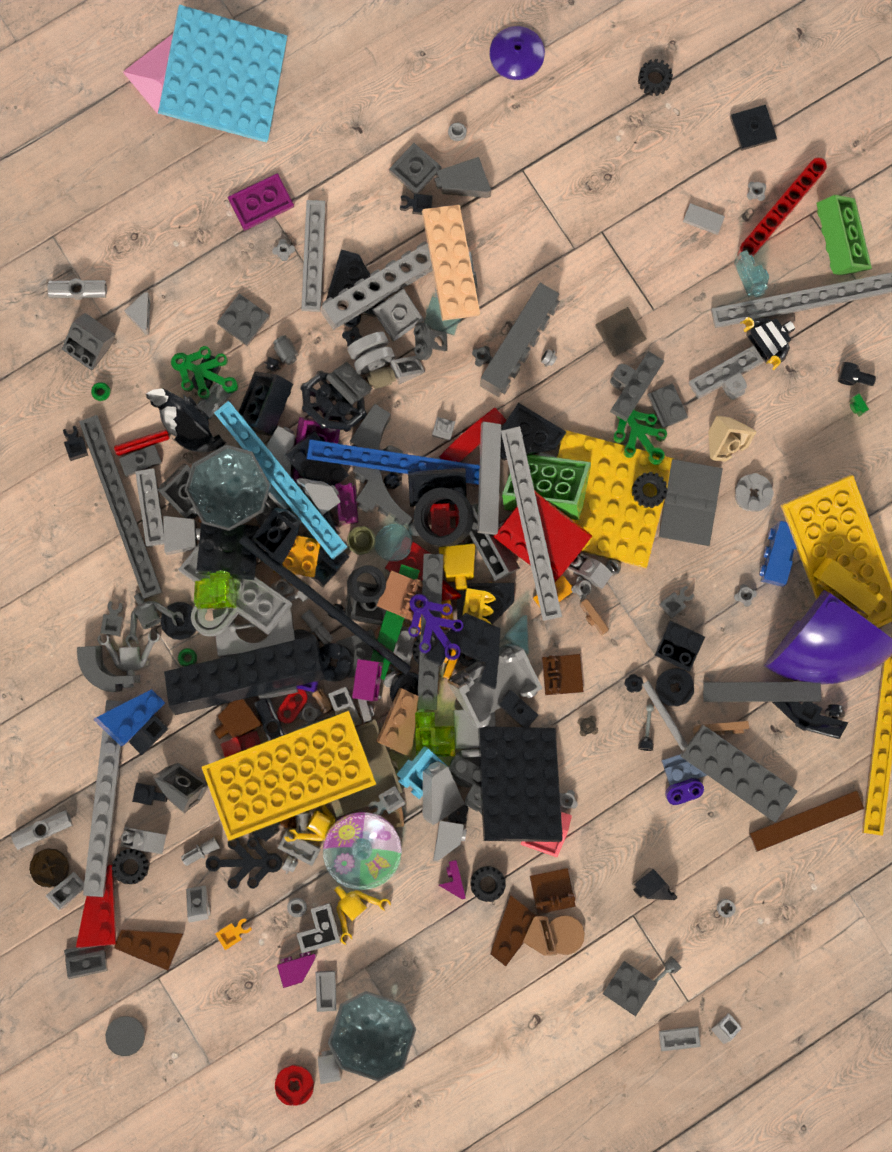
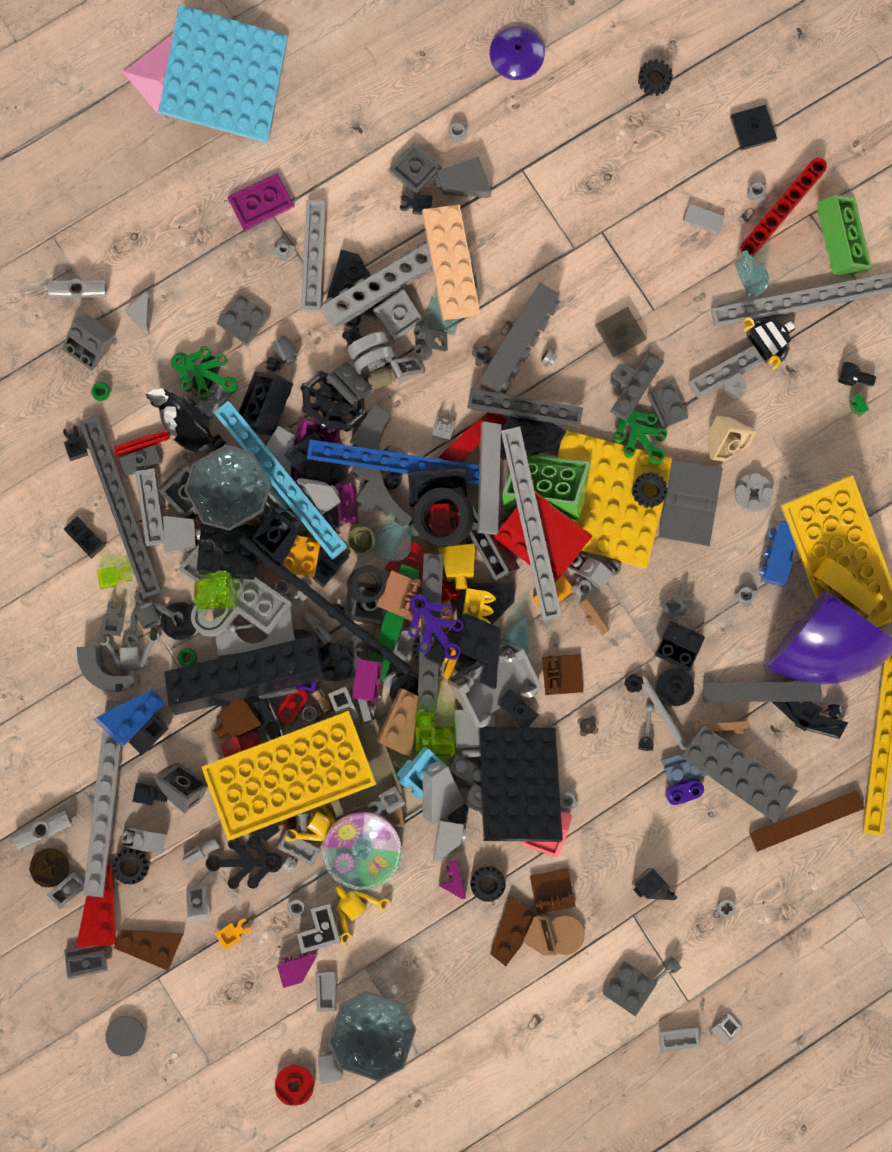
(84, 537): none -> black slope
(110, 577): none -> clear neon green plate
(525, 408): none -> dark grey plate

